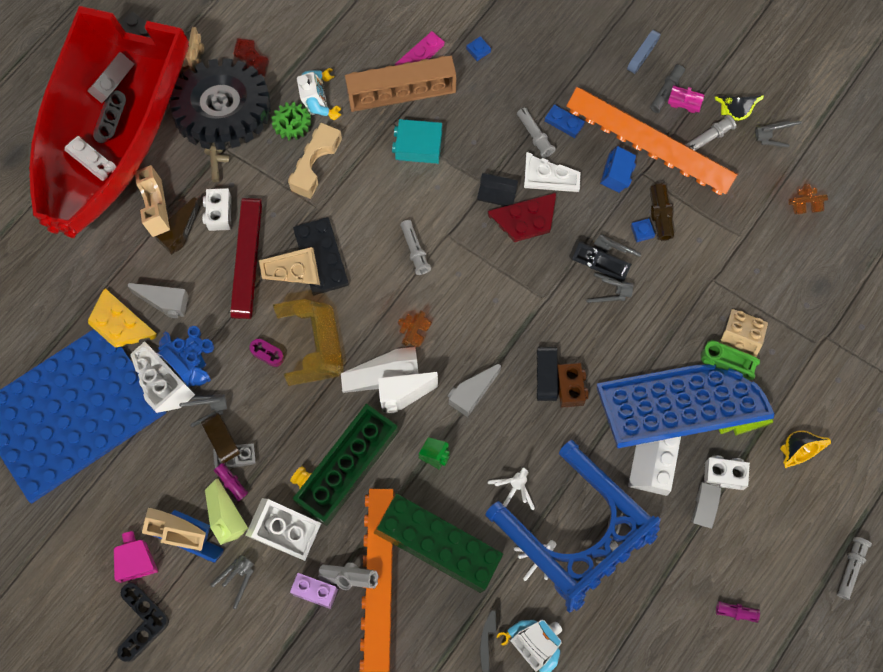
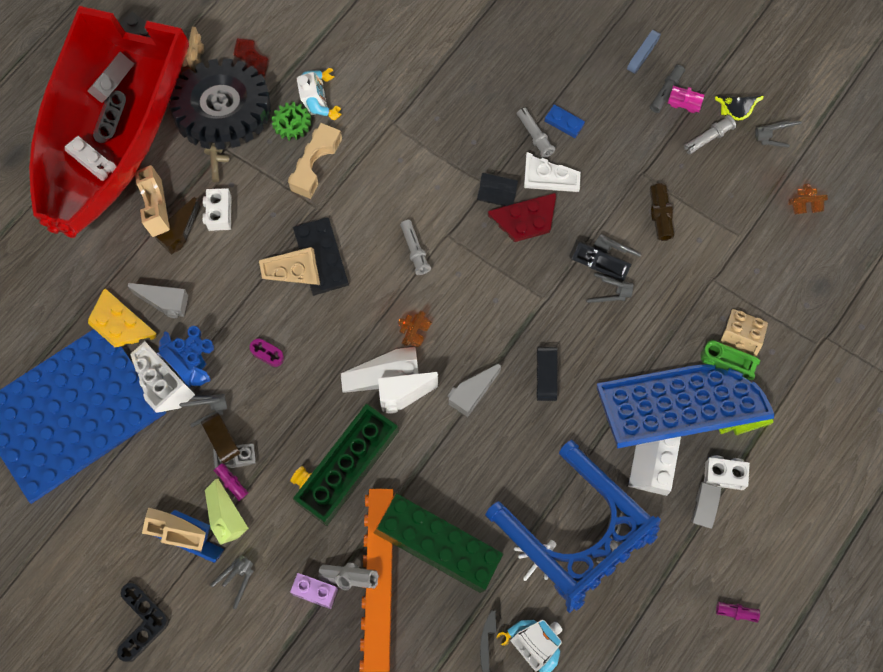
(132, 559): dark pink torso -> none
(246, 258): dark red beam -> none
(283, 529): white slope -> none
(327, 359): clear yellow windscreen -> none
(401, 83): medium nougat brick -> none
(417, 141): teal brick -> none
(423, 50): dark pink plate -> none
(435, 452): green slope -> none
(478, 48): blue plate -> none
(518, 482): white plant -> none
(567, 385): reddish brown brick -> none
(618, 169): blue brick -> none
(642, 230): blue plate -> none
(651, 140): orange brick -> none
(802, 446): yellow hat -> none
(854, 557): light grey pin -> none

